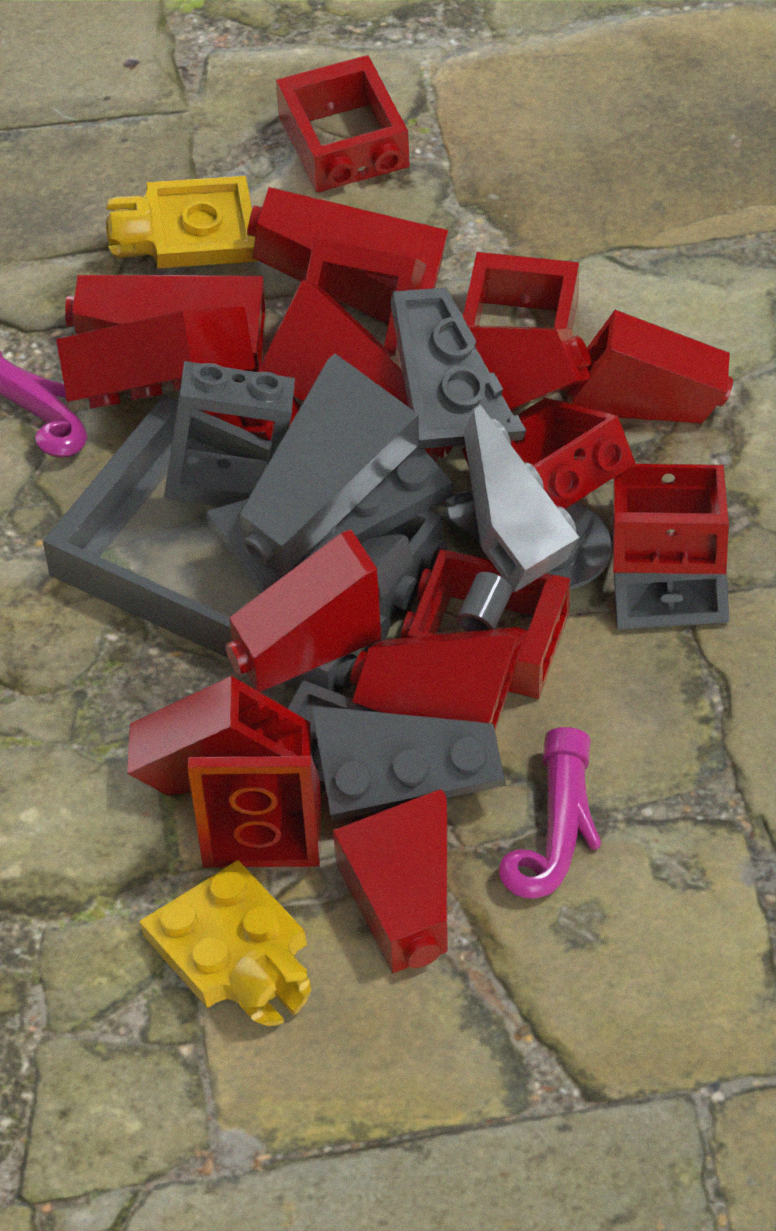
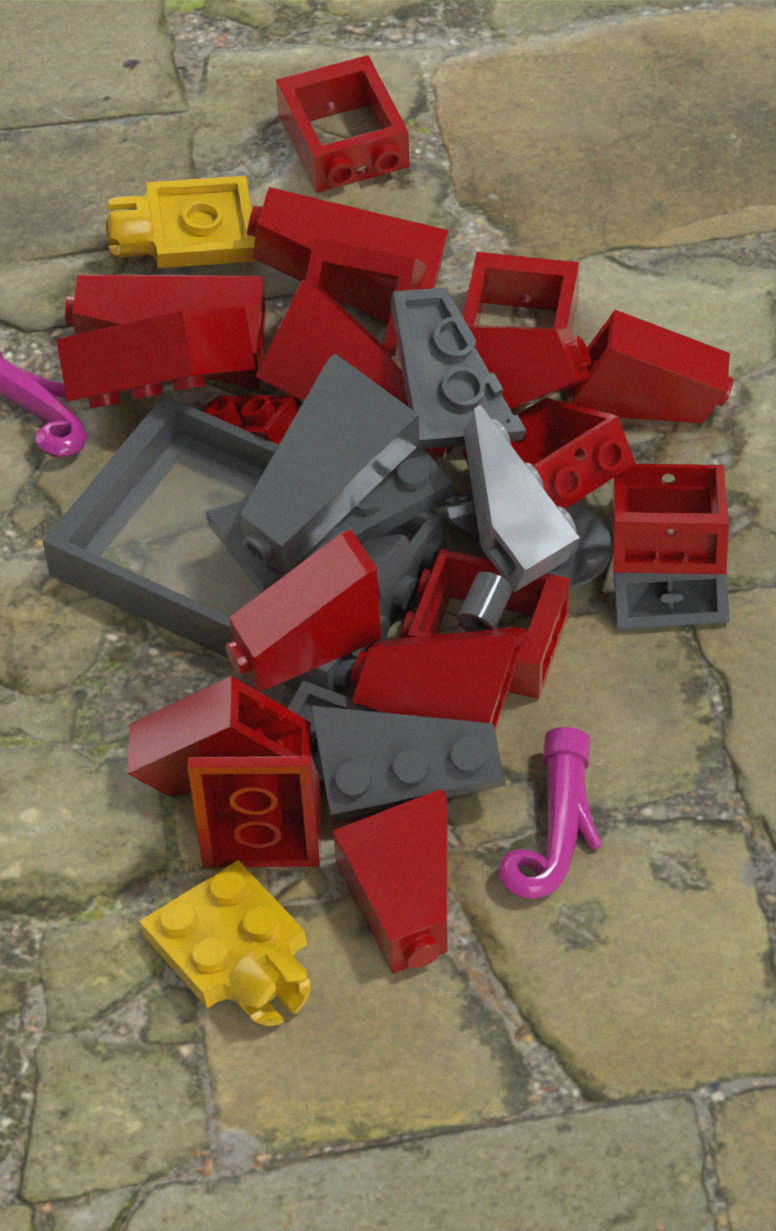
(219, 477): dark grey window -> none

